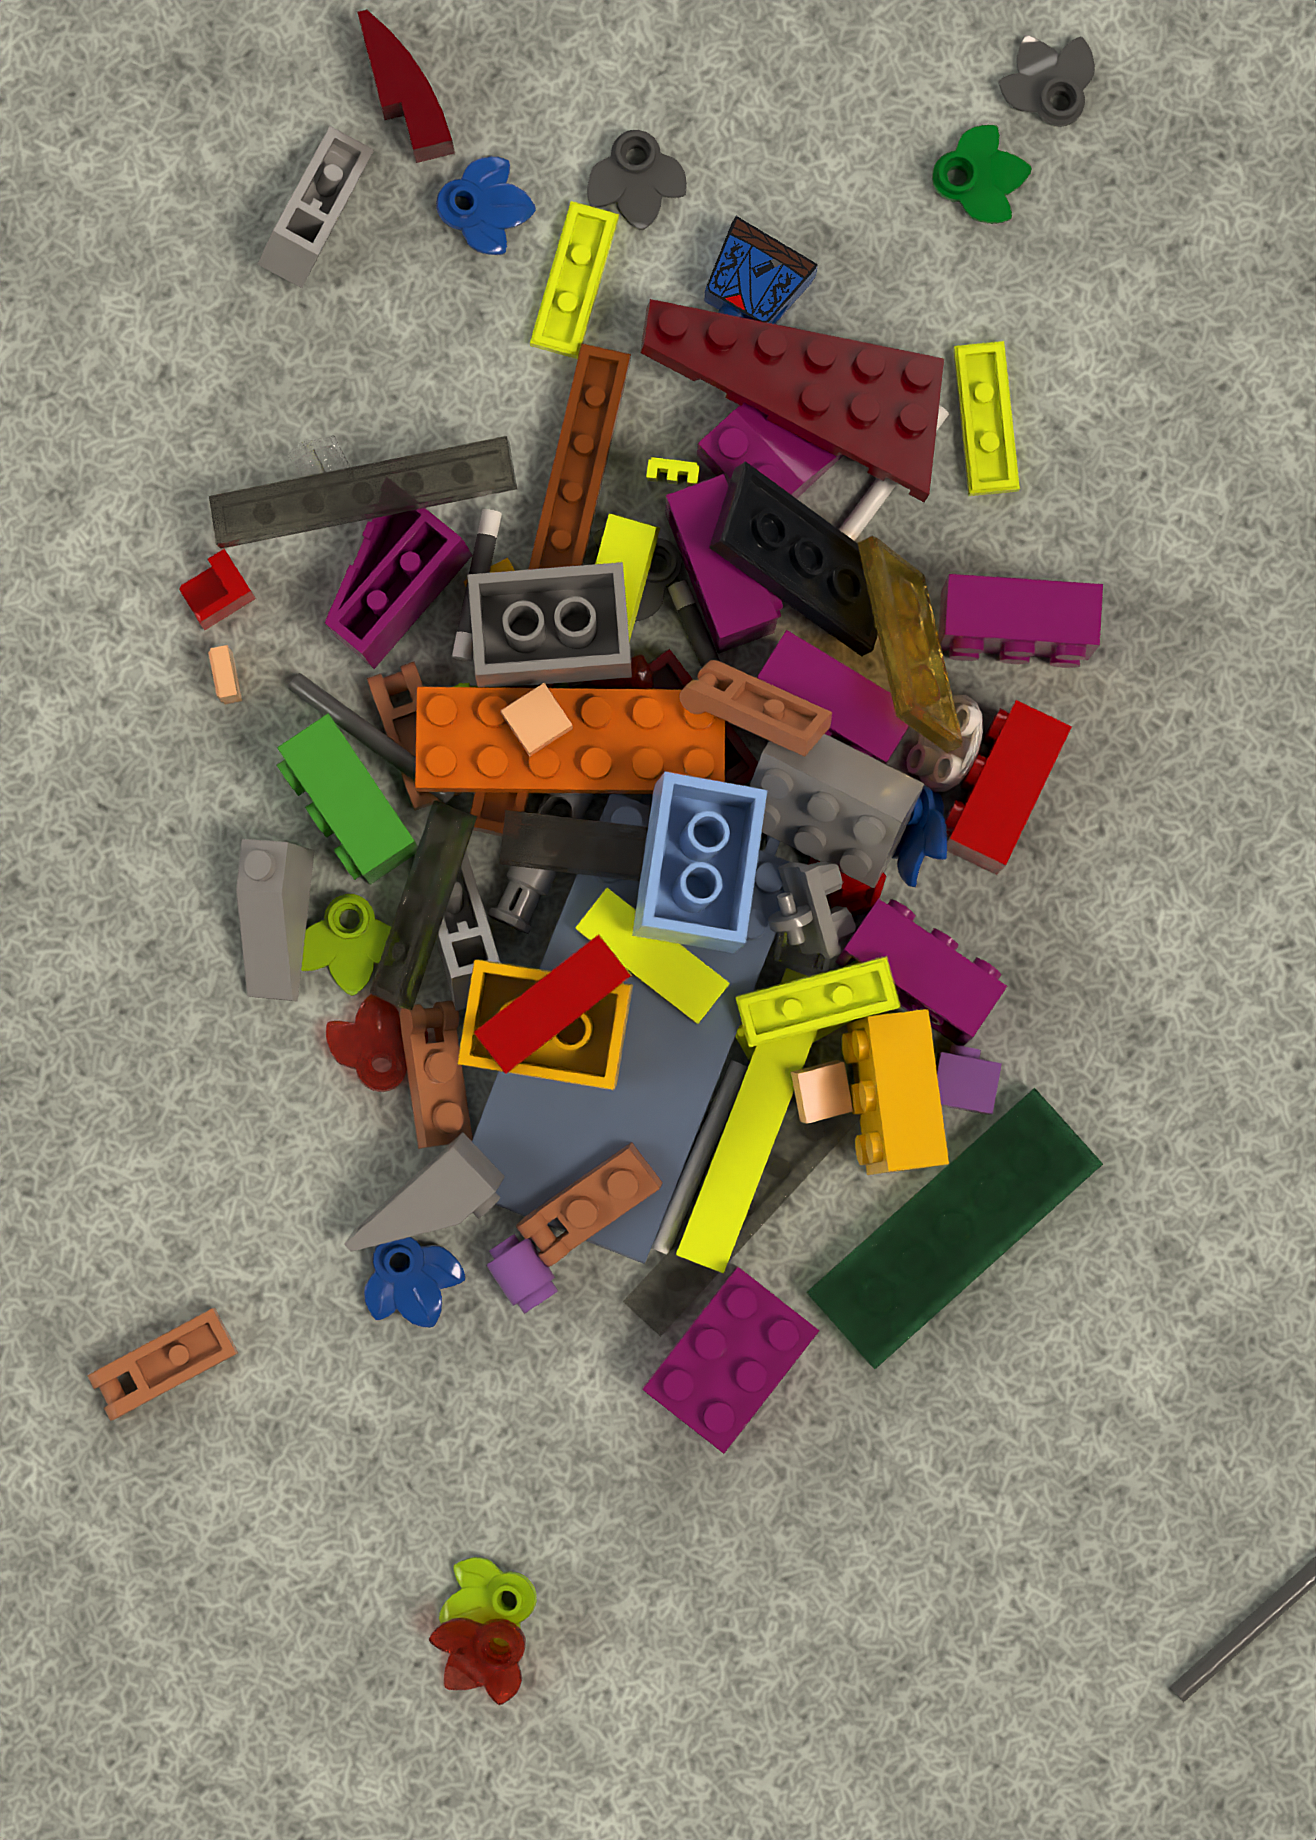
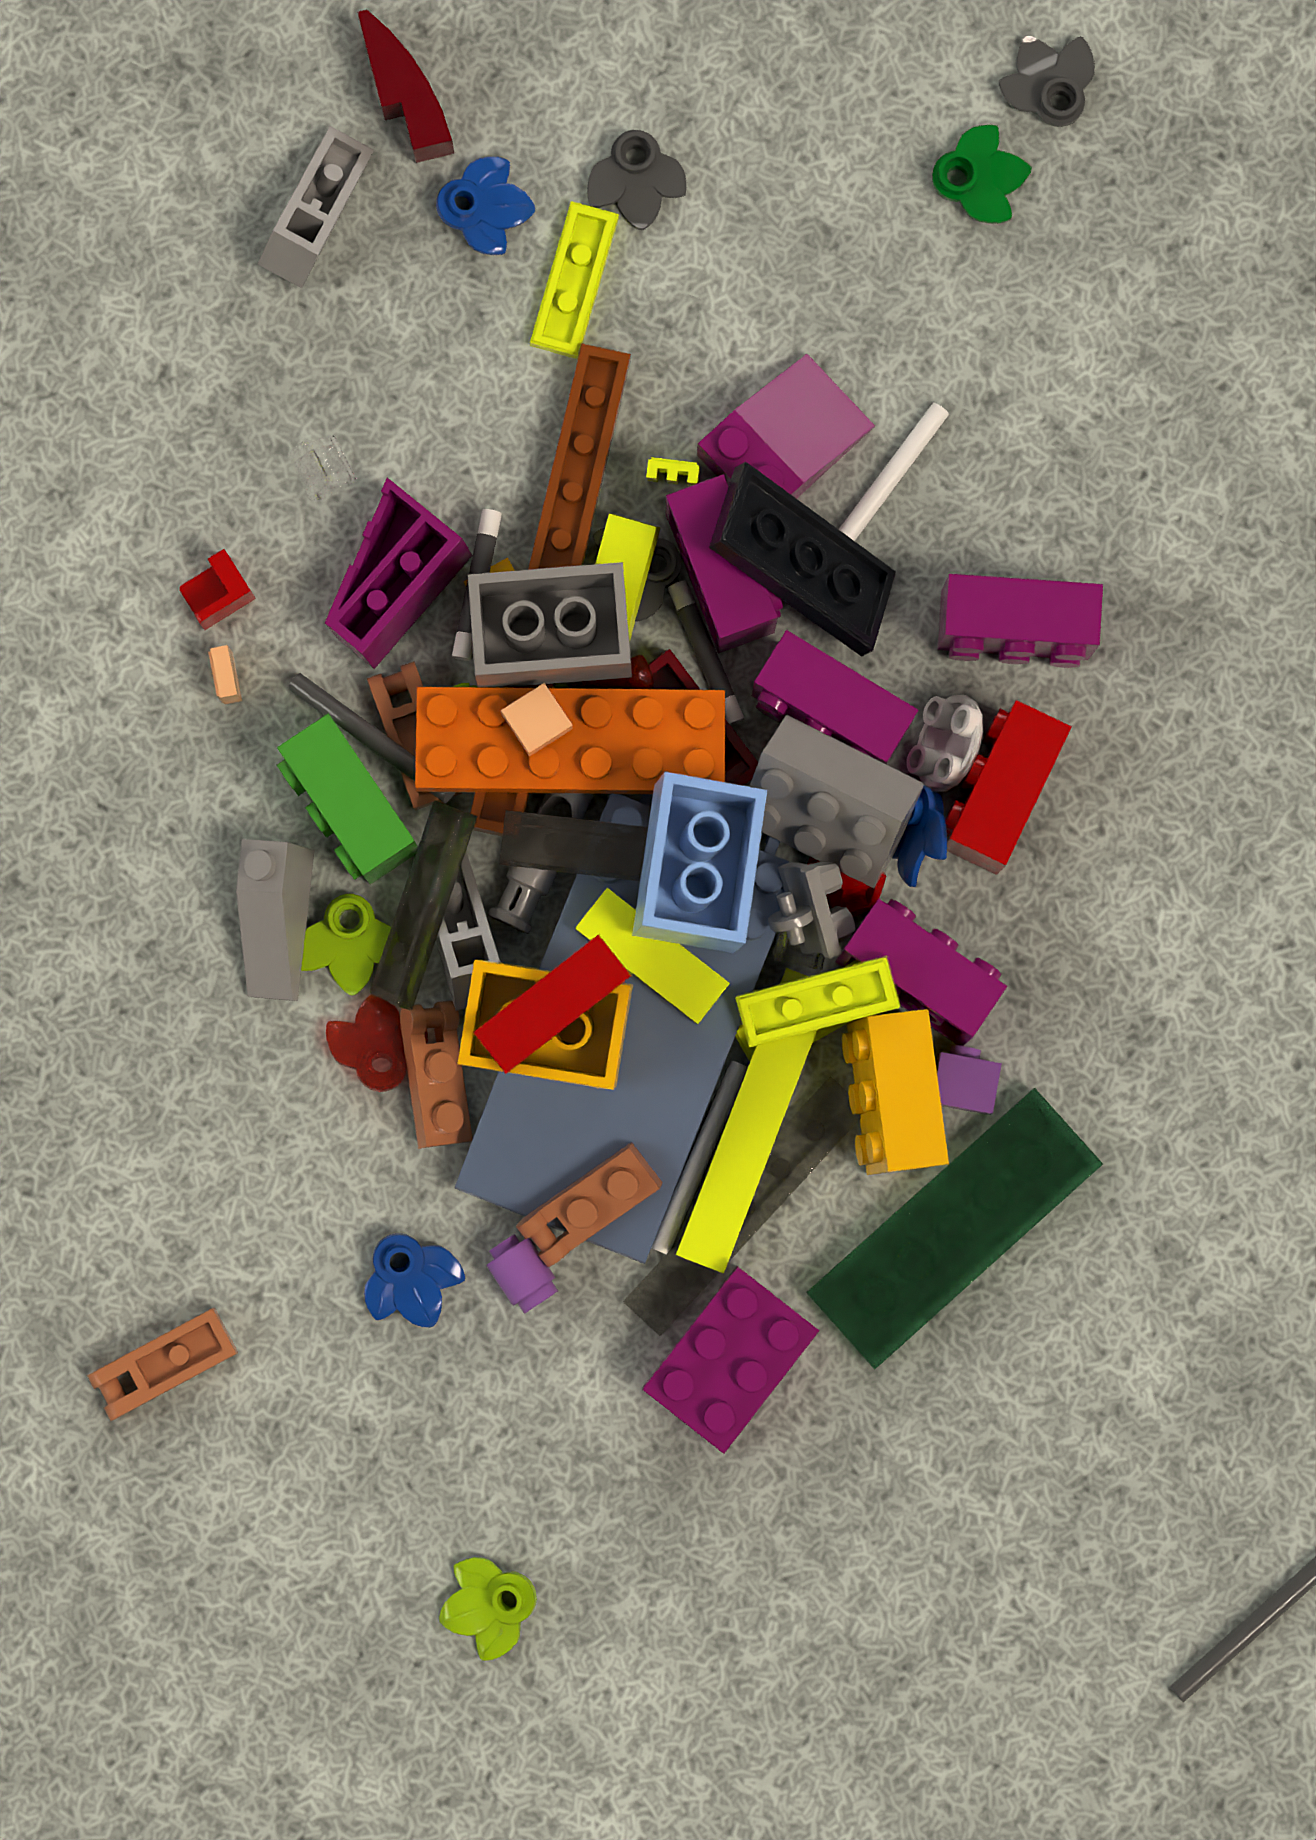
(363, 492): clear smoke tile -> none
(435, 1198): light grey slope -> none
(477, 1659): clear red plate -> none
(756, 707): nougat plate -> none
(757, 275): torso -> none
(822, 1091): light nougat tile -> none
(824, 388): dark red wing -> none
(910, 644): clear yellow tile -> none
(986, 418): neon yellow tile -> none

